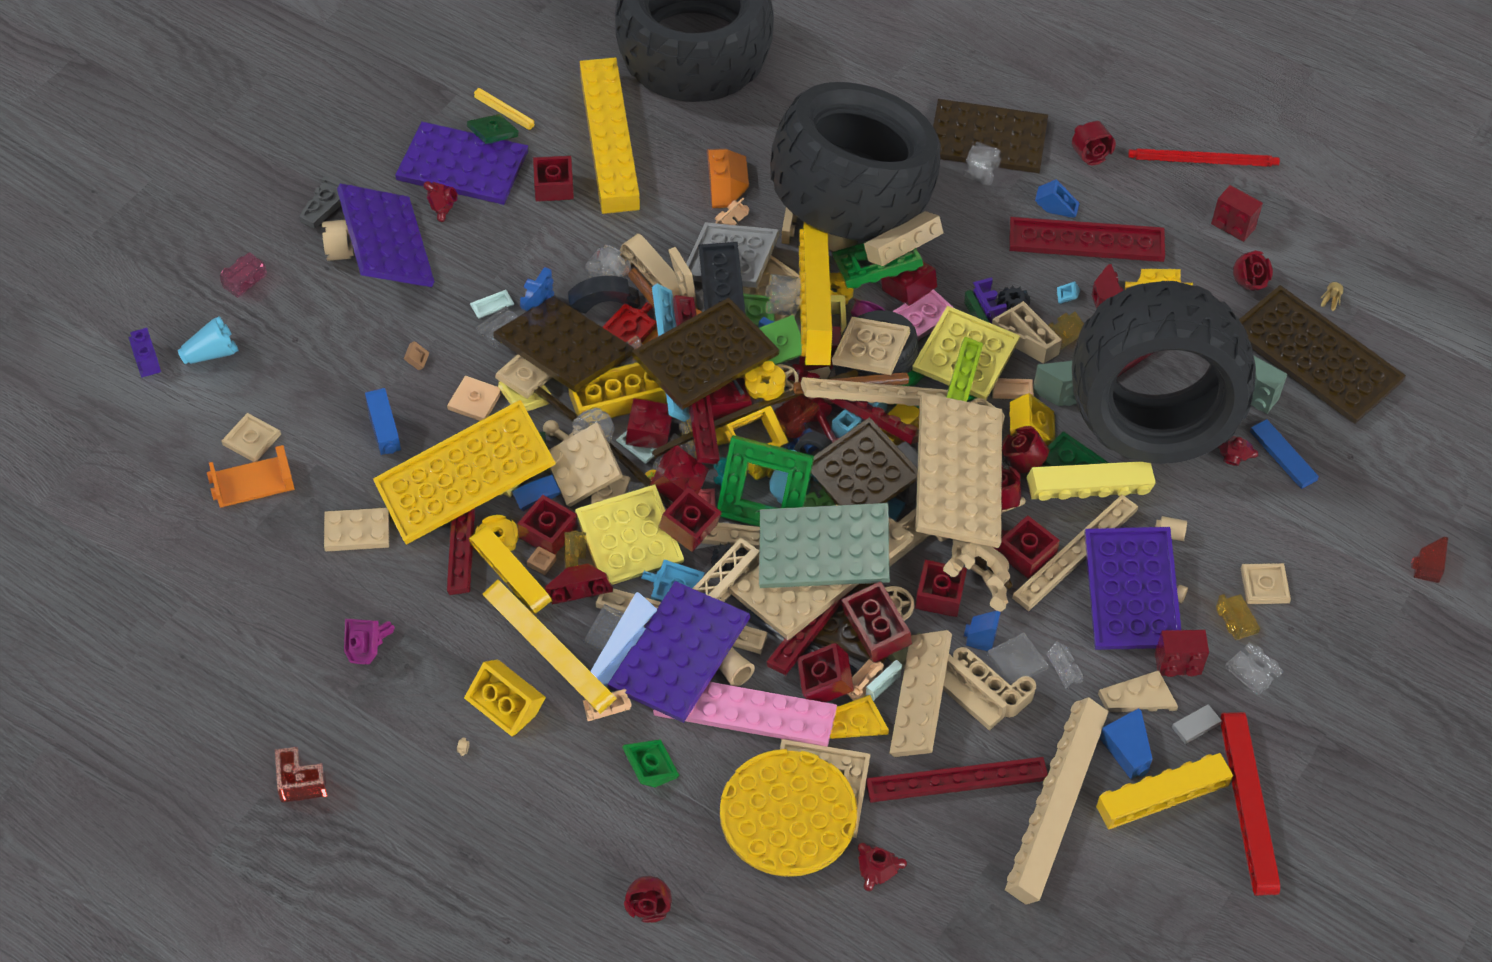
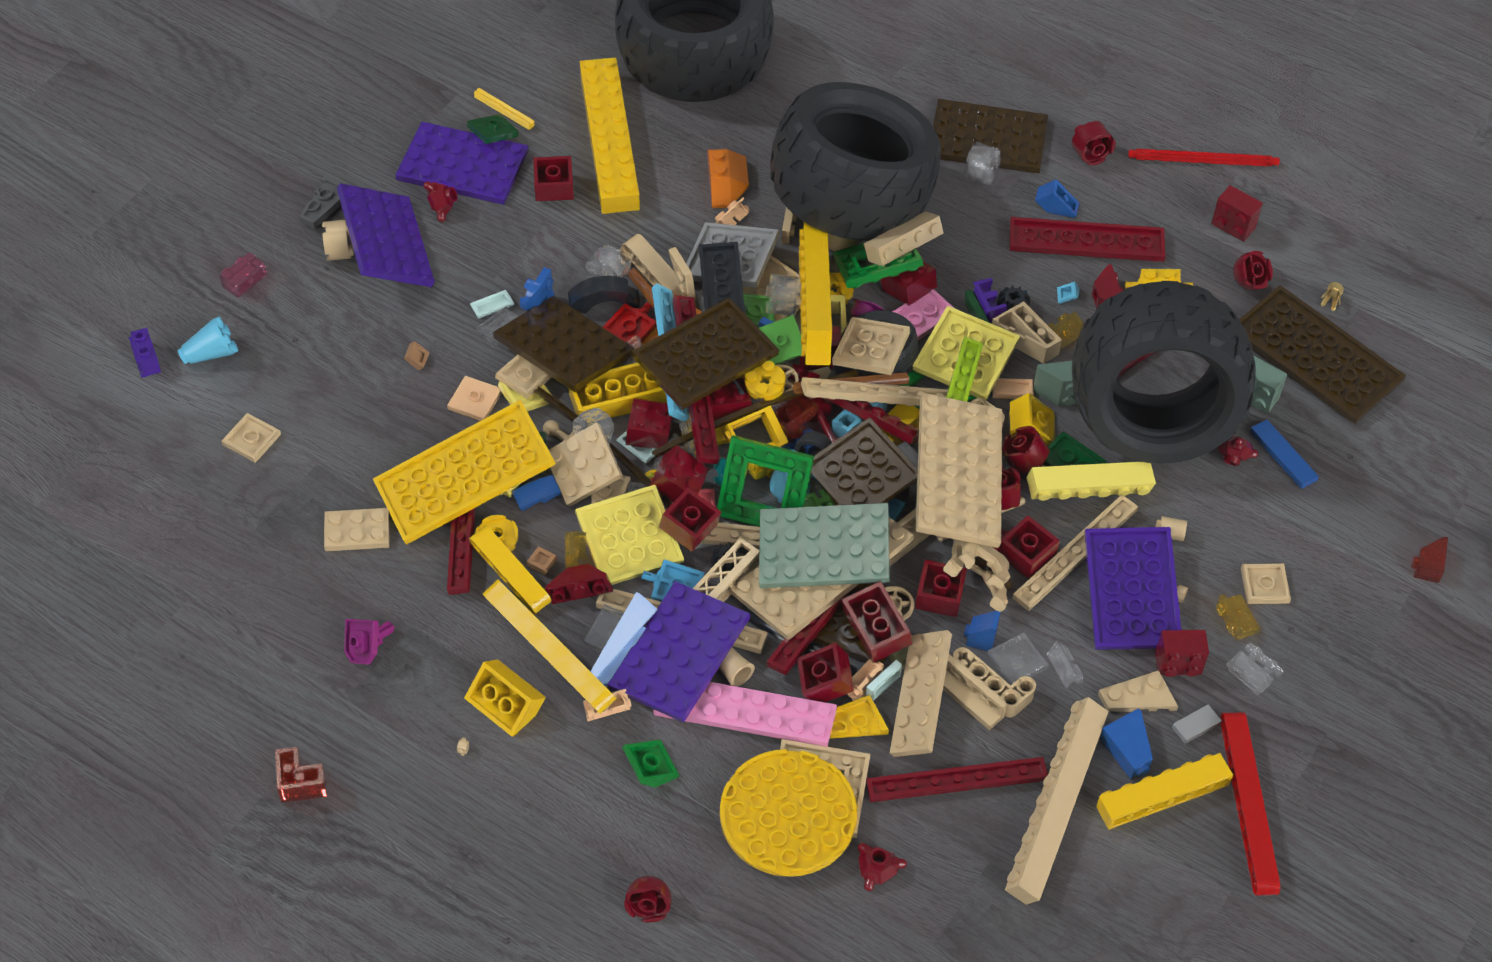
(251, 480): orange panel -> none
(382, 421): blue slope -> none
(546, 524): dark red brick -> none

